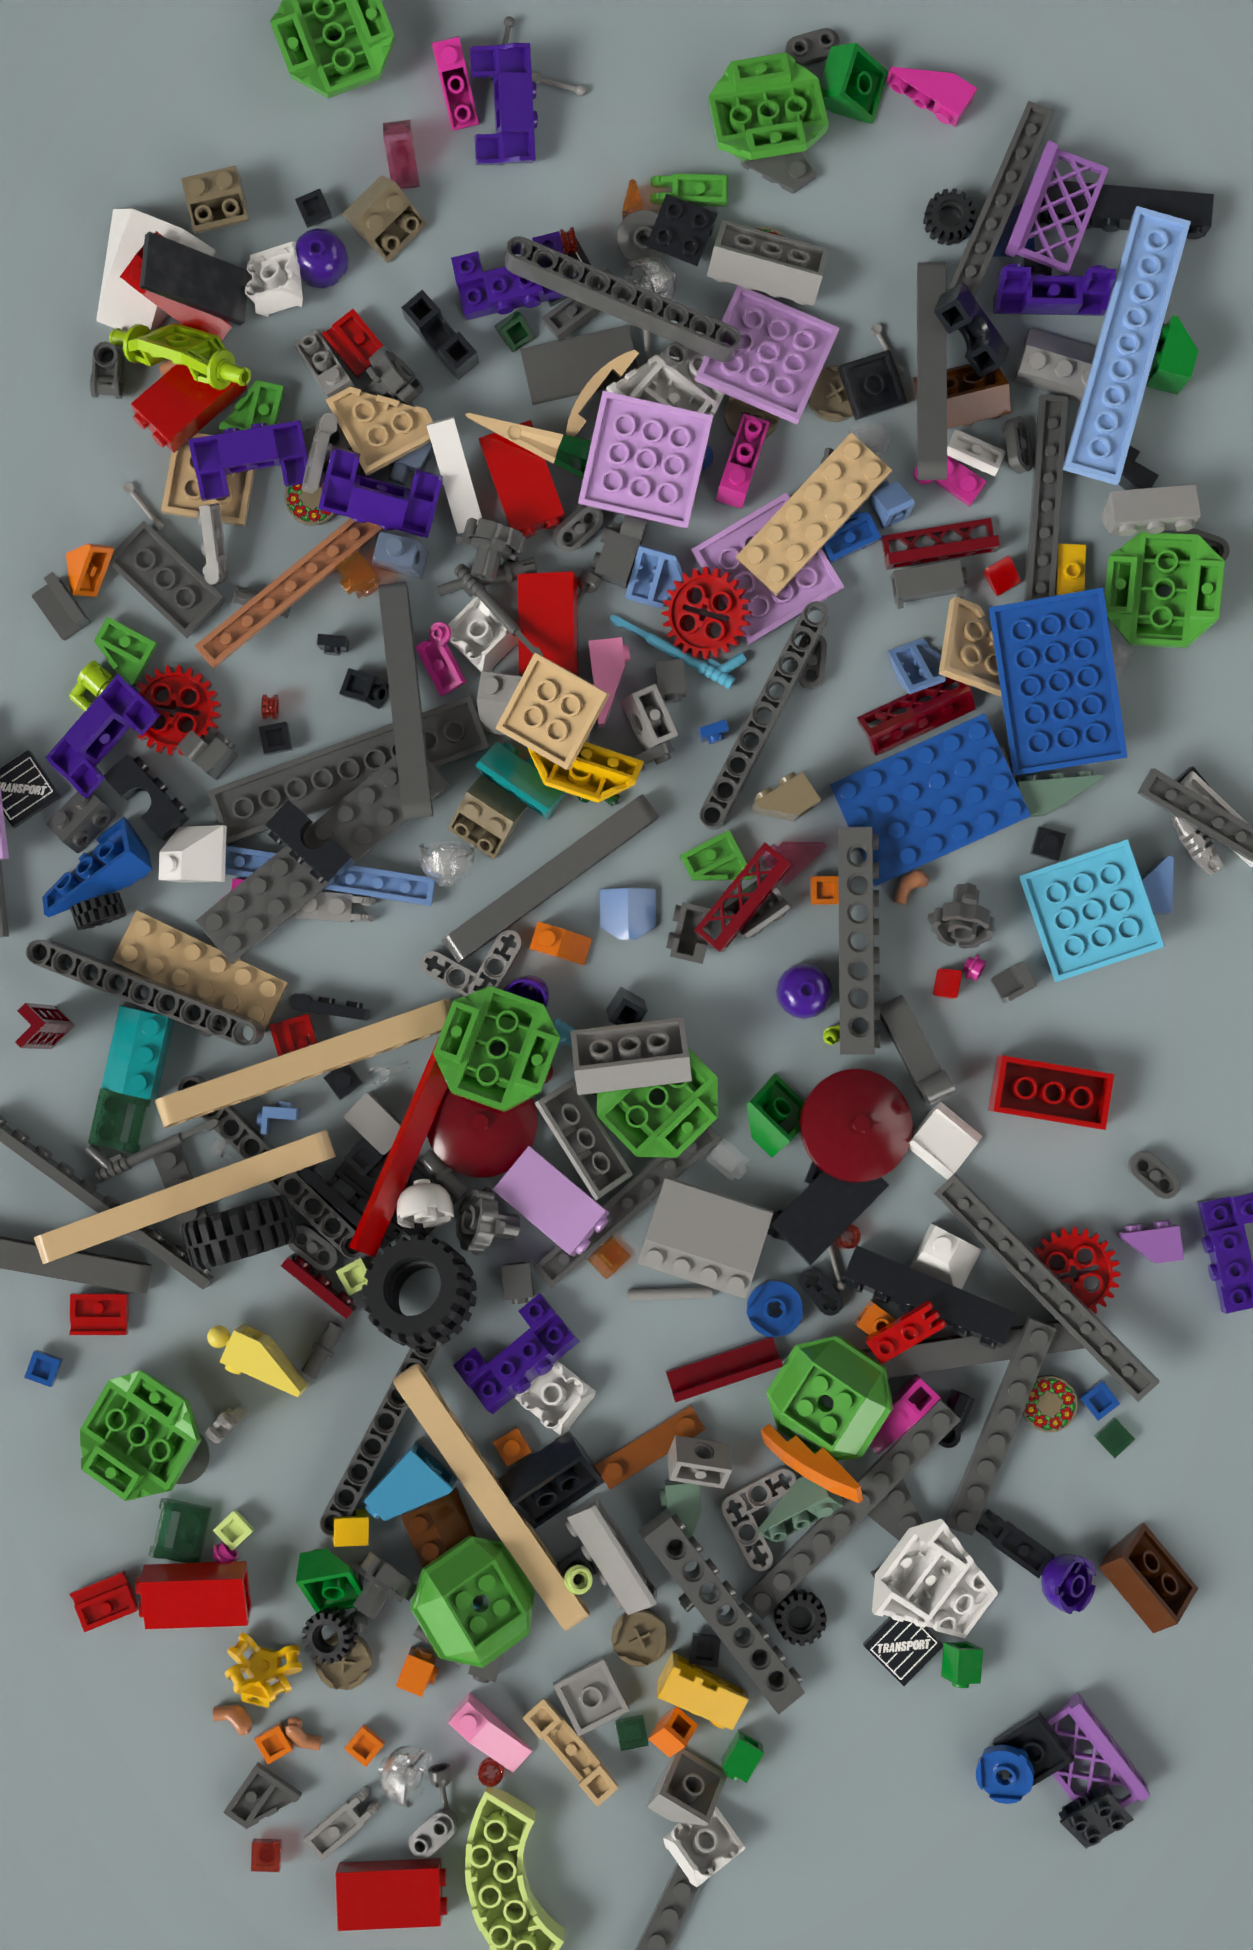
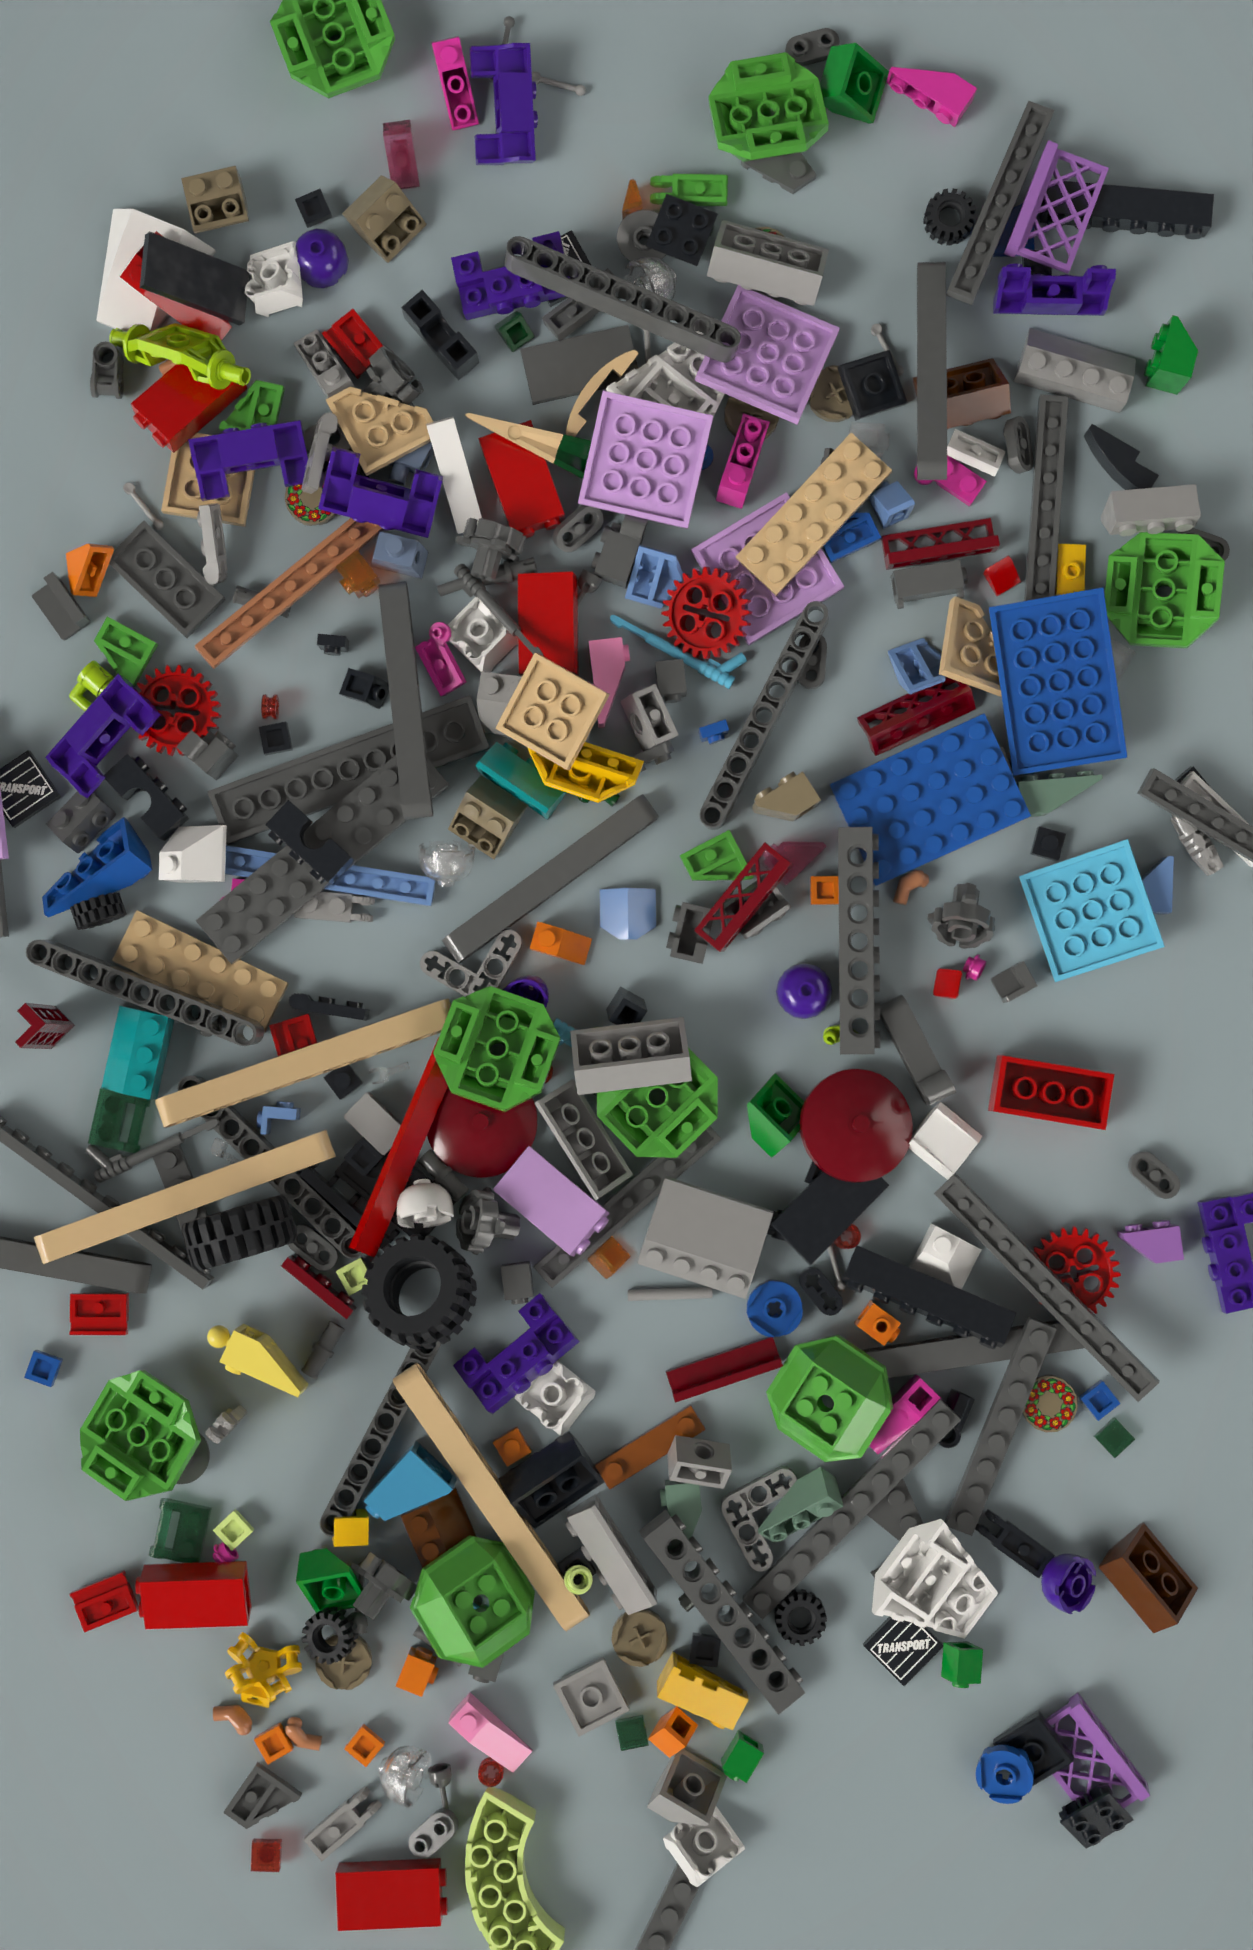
(569, 240): clear red bush -> none
(572, 1751): tan slope -> none
(675, 350): dark grey hinge -> none
(728, 1160): clear brick -> none
(817, 1467): orange slope -> none
(905, 1332): red hinge -> none
(984, 344): black arch -> none
(1126, 346): light blue plate -> none

